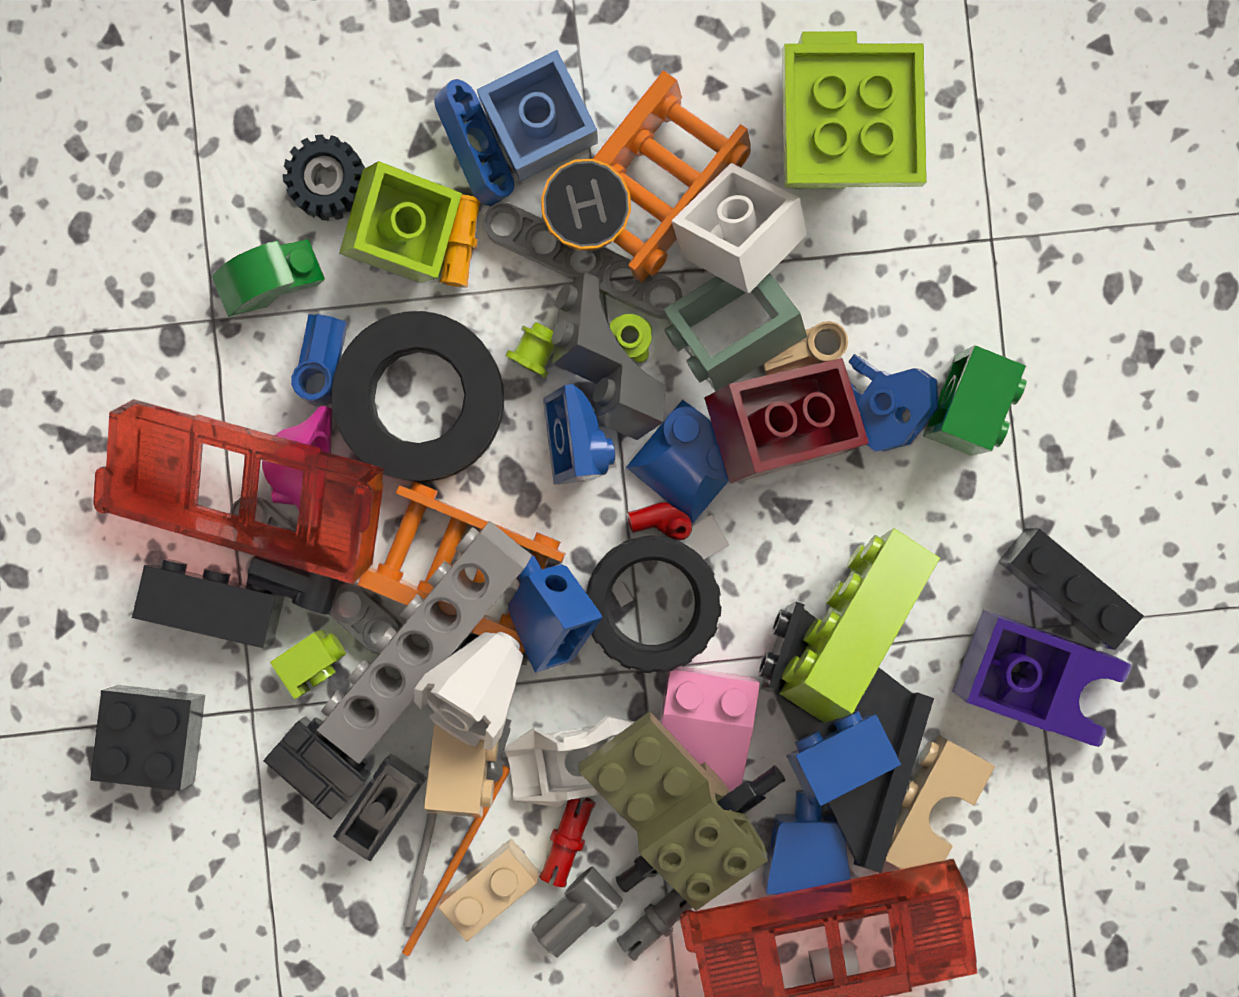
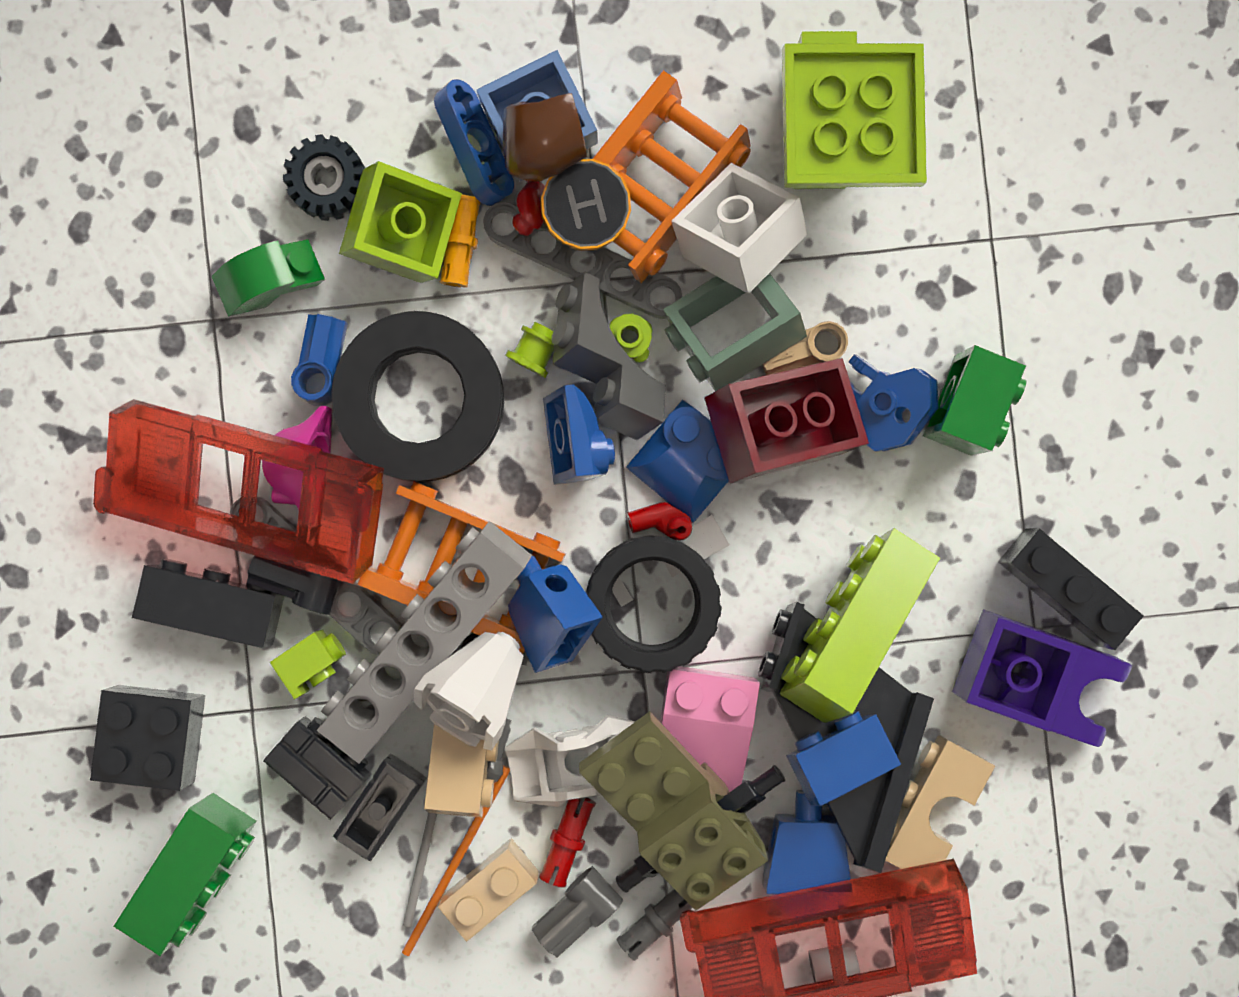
(187, 875): none -> green brick
(529, 208): none -> red arm
(542, 138): none -> reddish brown piece

